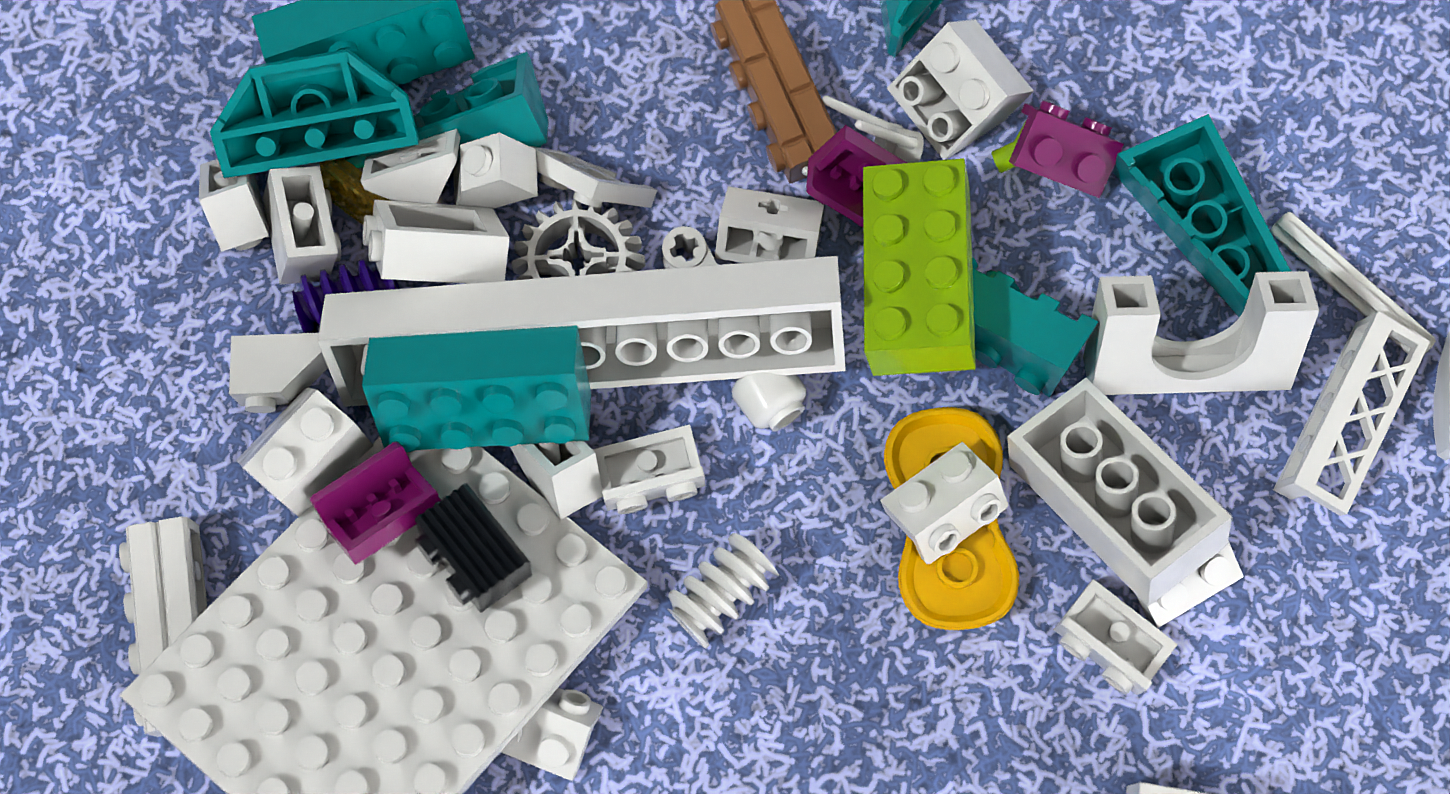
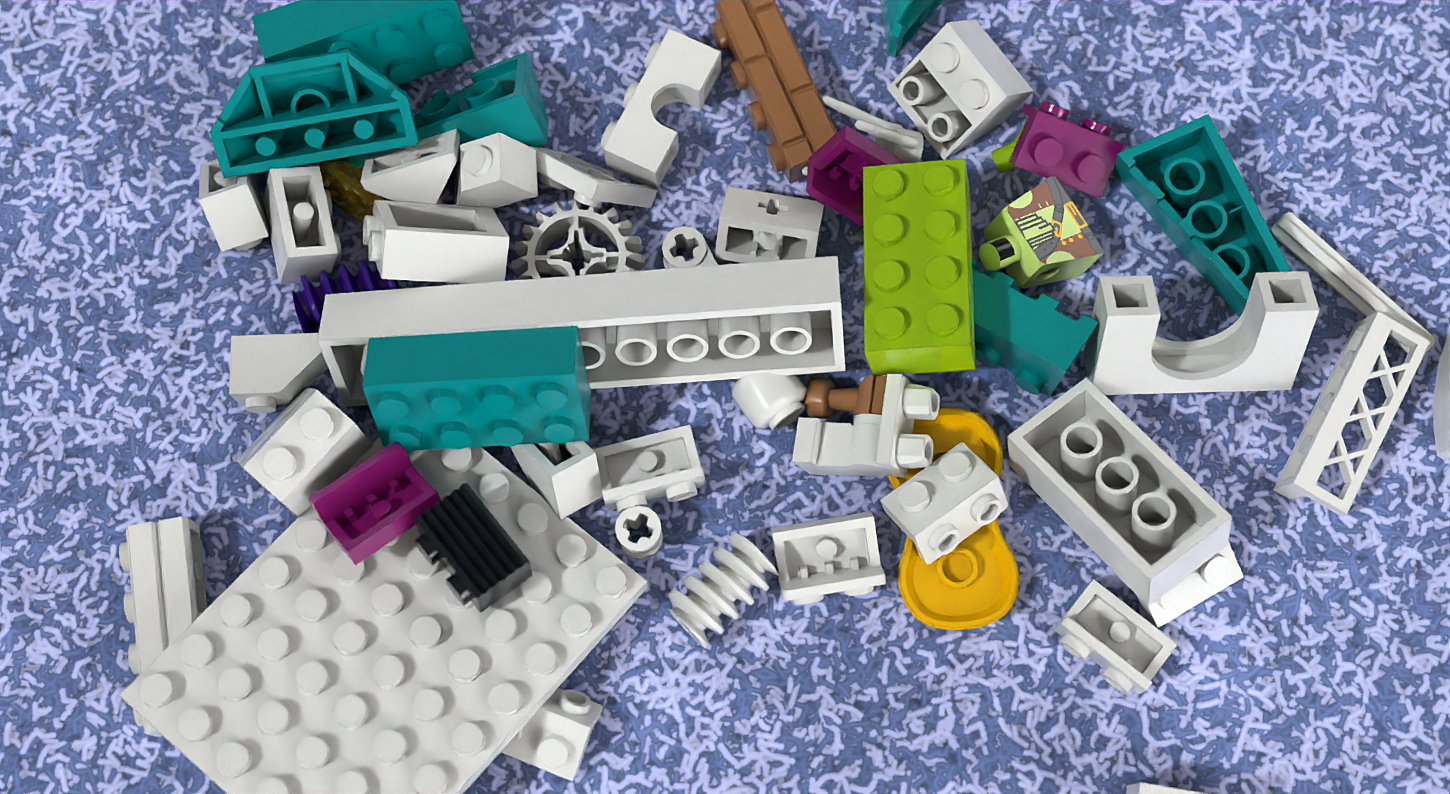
(633, 518): none -> white bush
(676, 72): none -> white arch
(827, 557): none -> white bracket
(881, 429): none -> white hips
(1040, 238): none -> torso

